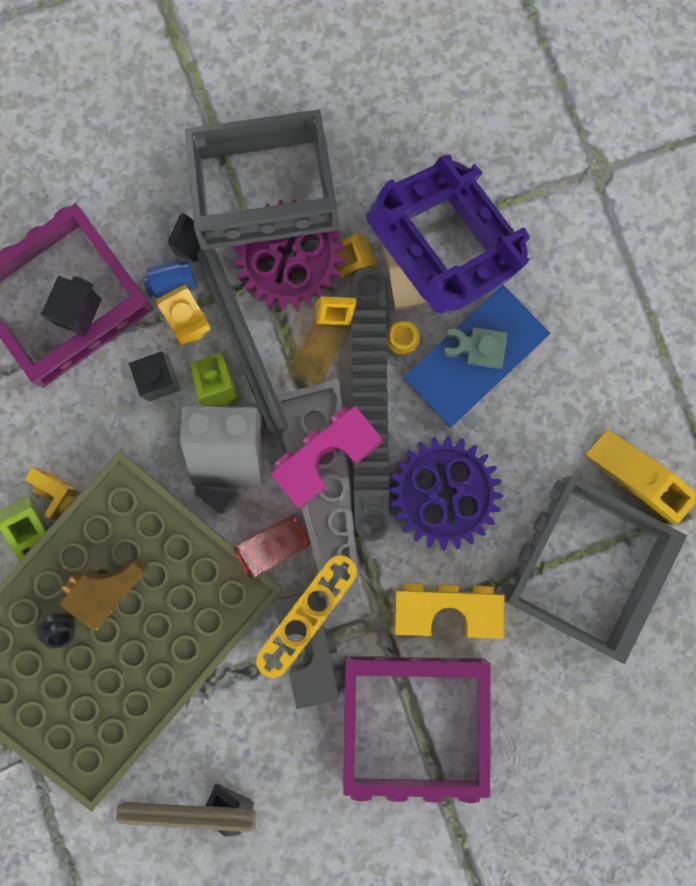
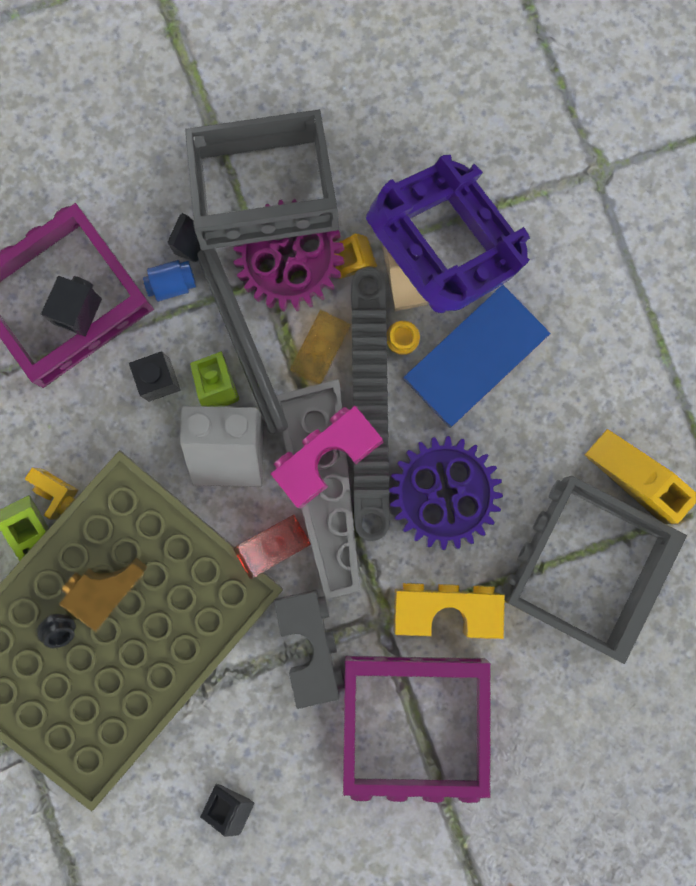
(183, 315): yellow bracket -> none
(186, 816): dark tan axle -> none
(219, 500): black slope -> none
(303, 613): yellow beam -> none
(334, 310): yellow slope -> none
(483, 347): sand green plate -> none

